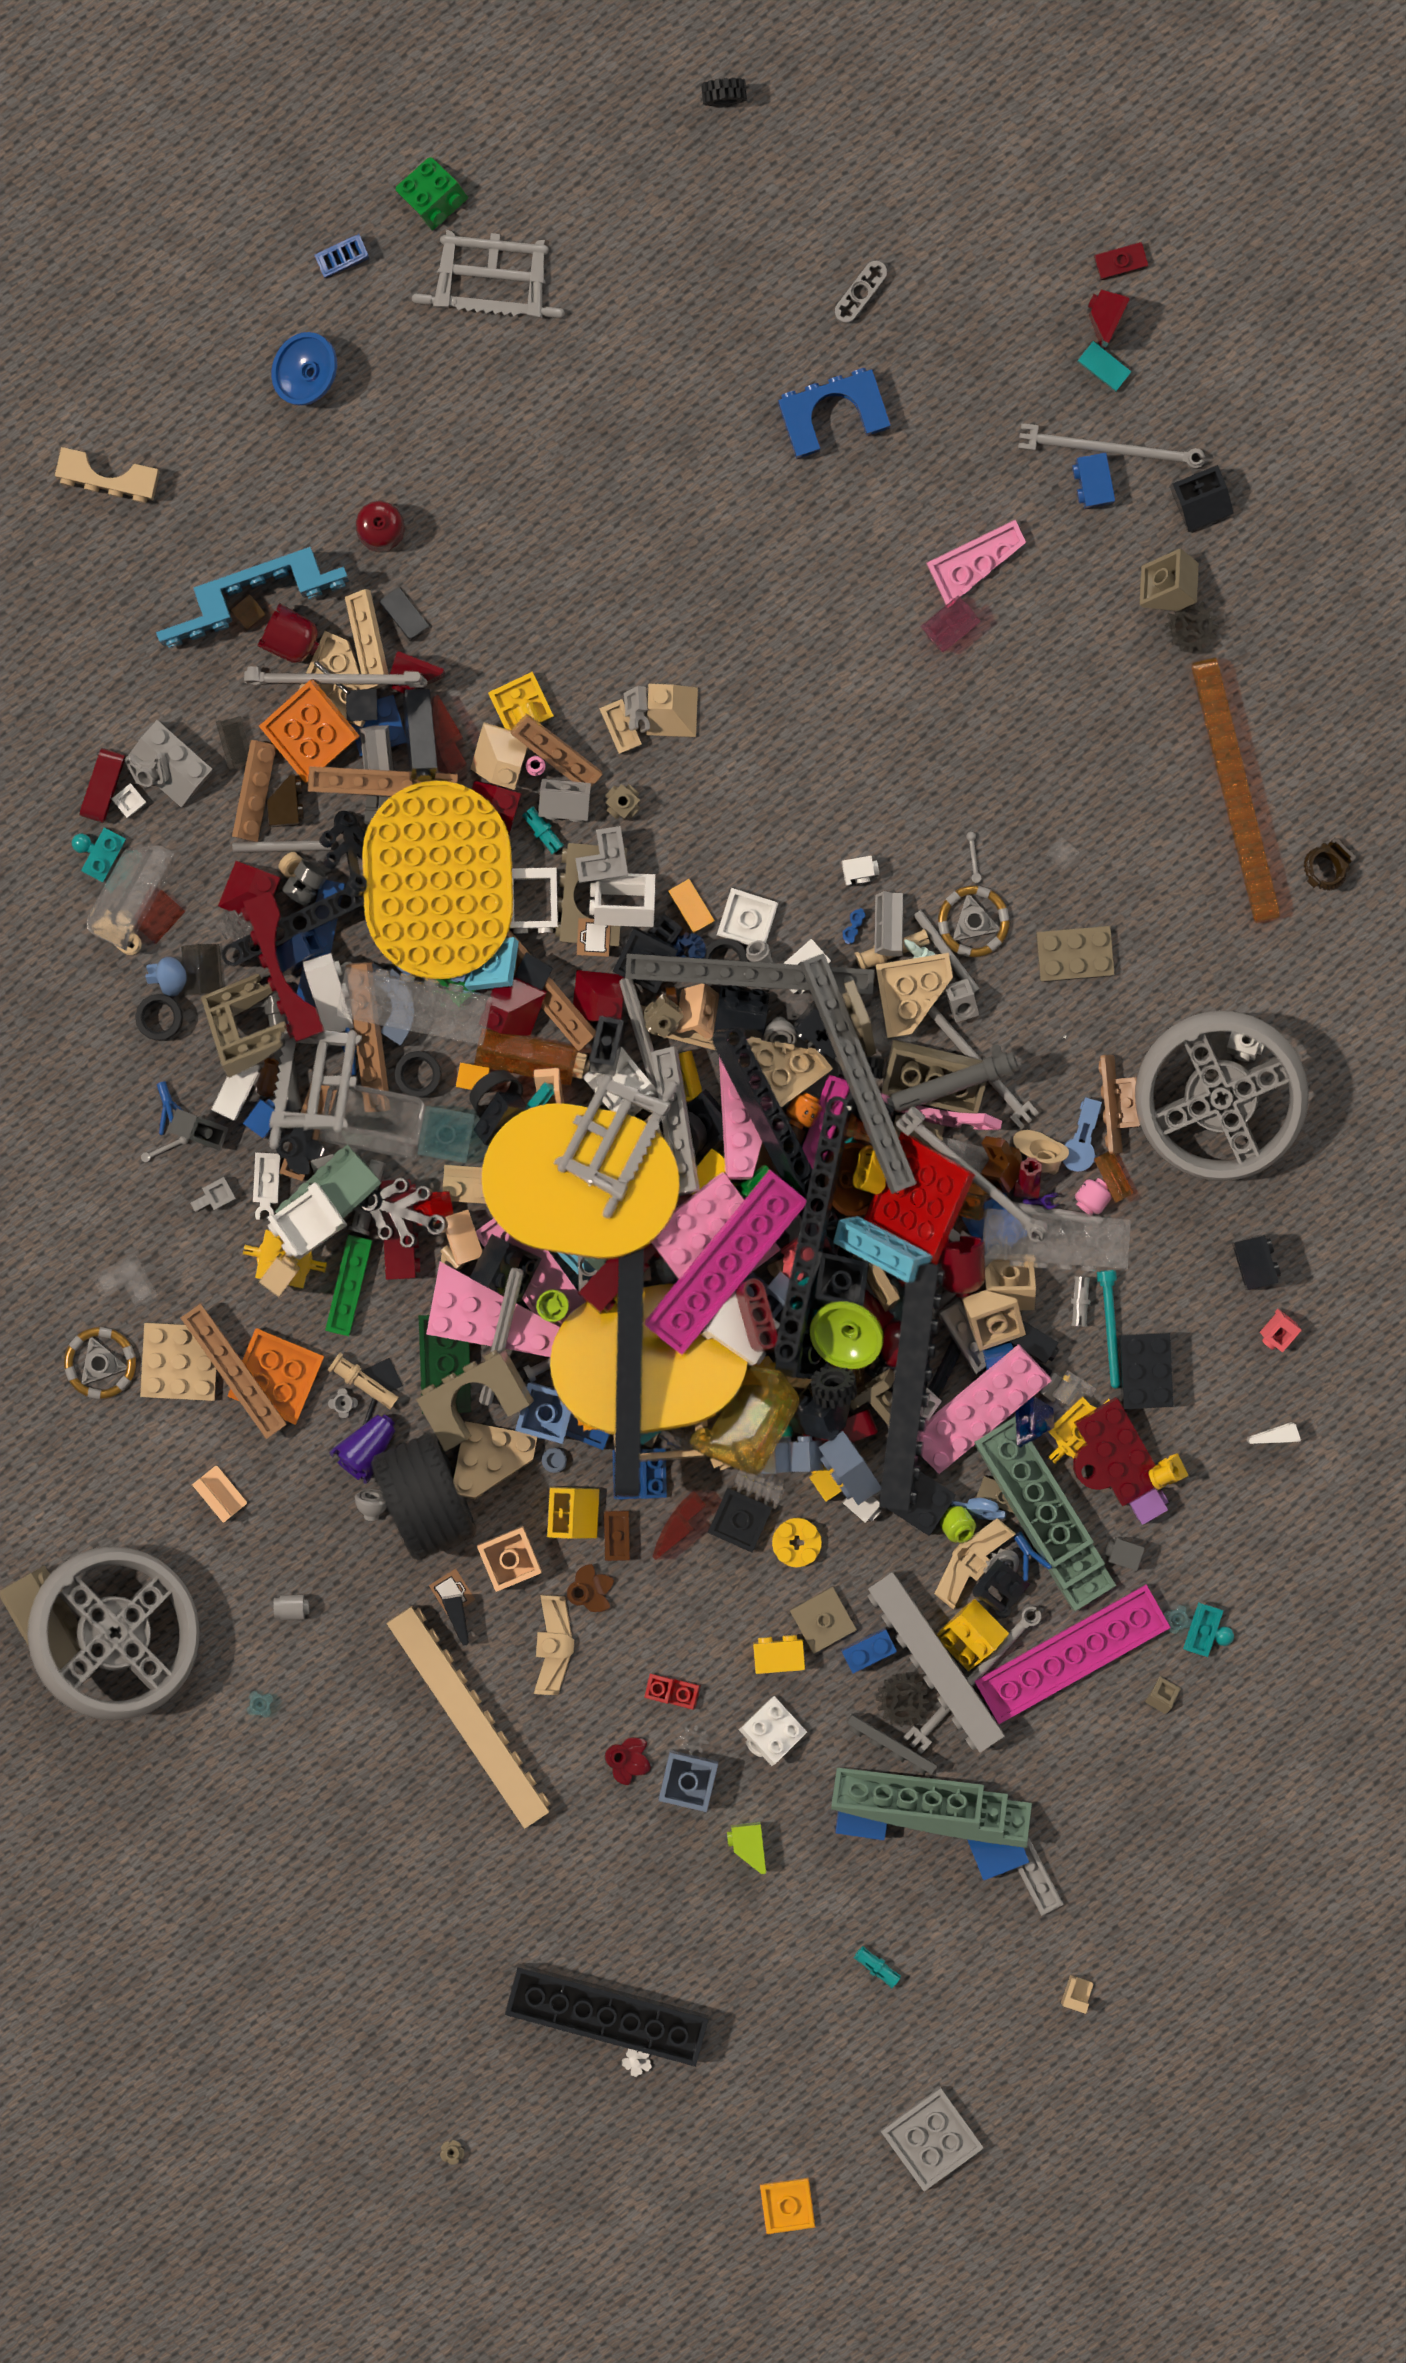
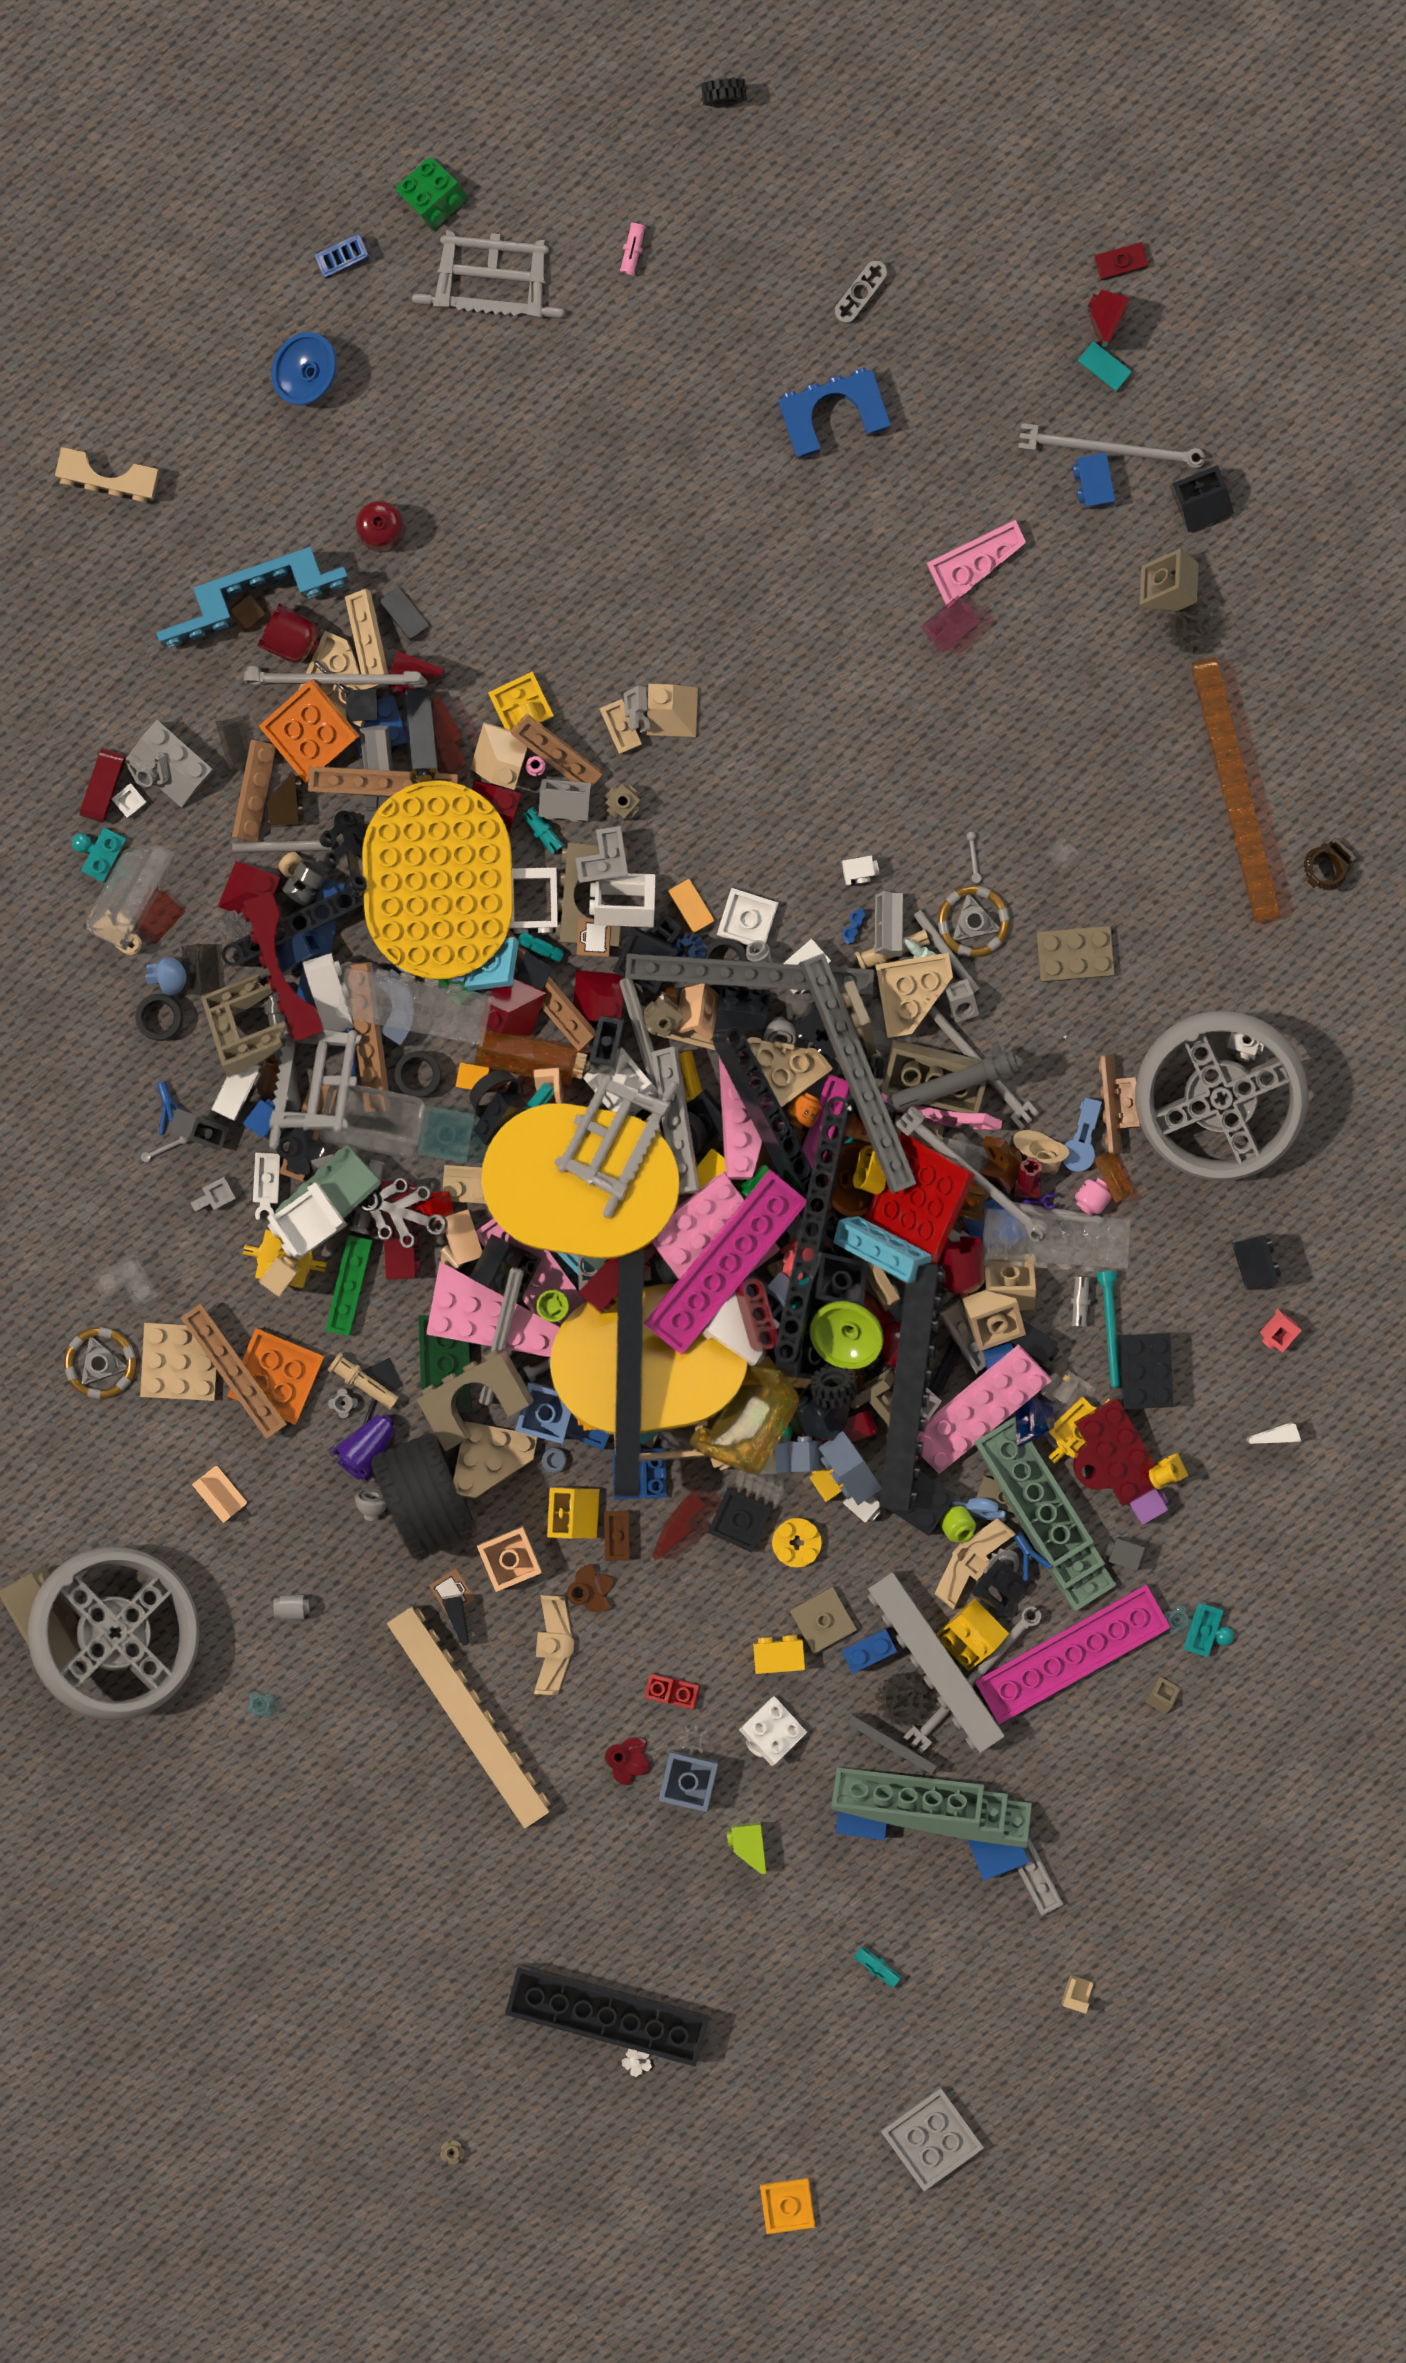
(540, 947): none -> teal axle
(629, 265): none -> bright pink pin

